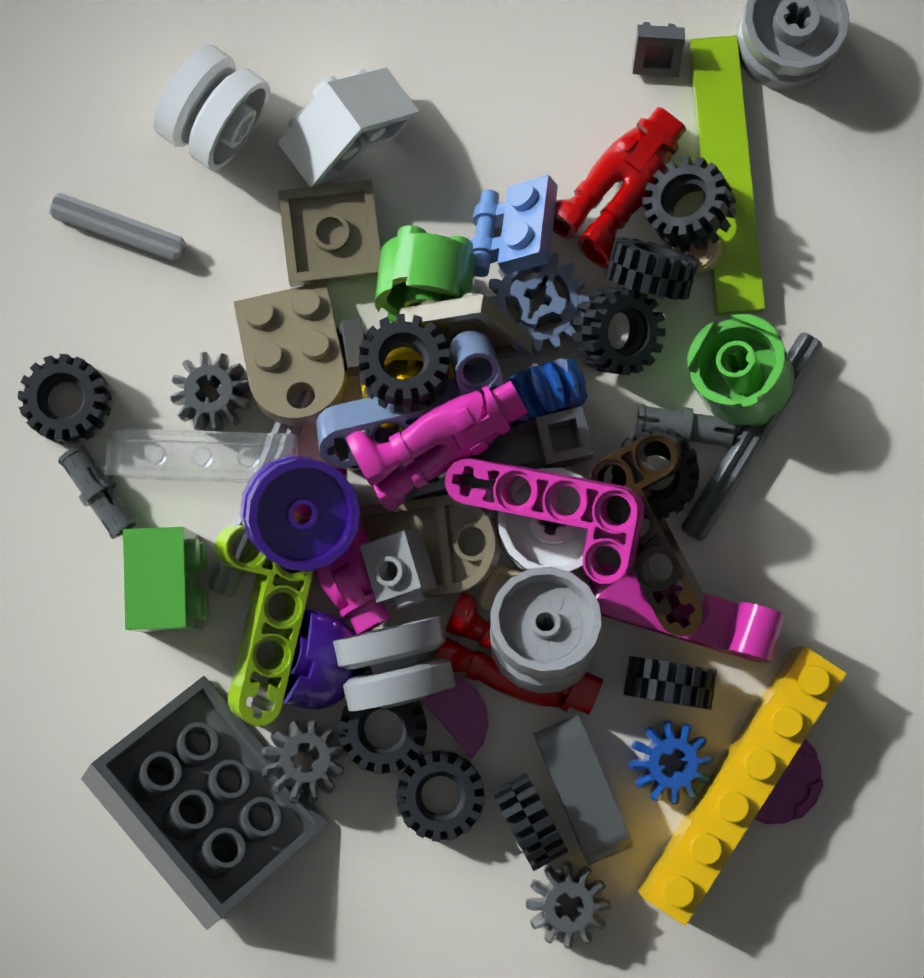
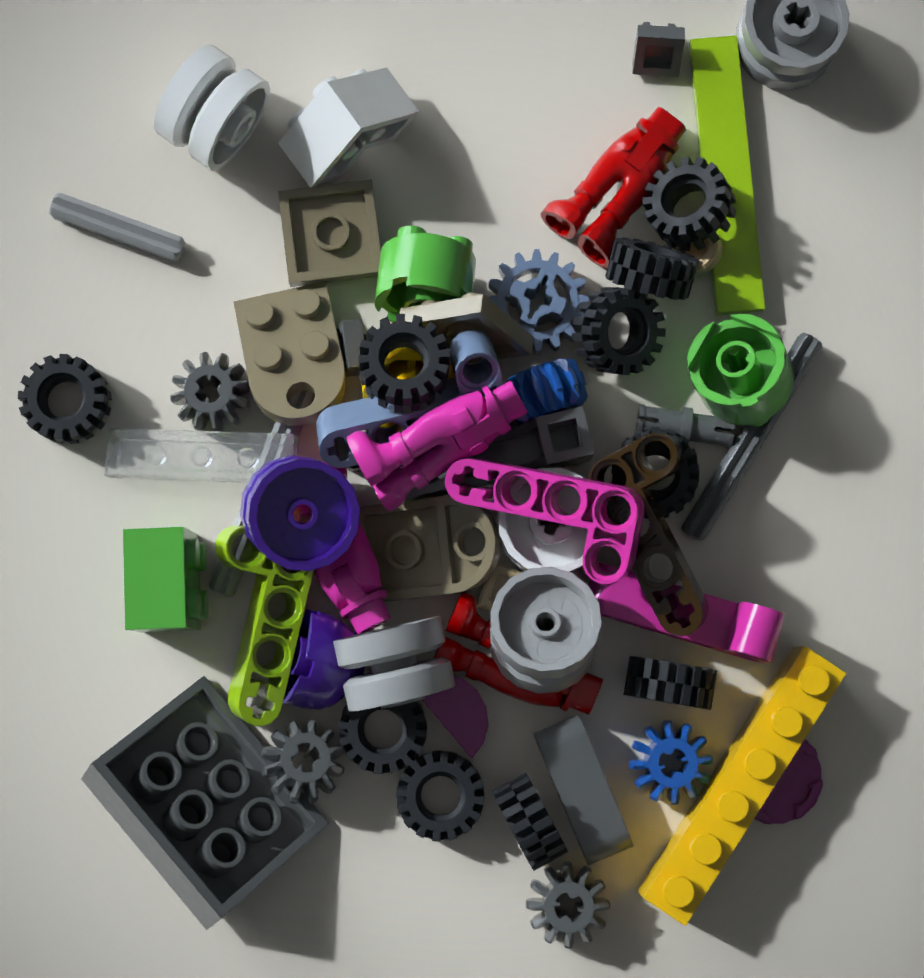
(97, 490): dark grey pin -> none
(399, 568): light grey brick -> none
(525, 225): medium blue plate -> none

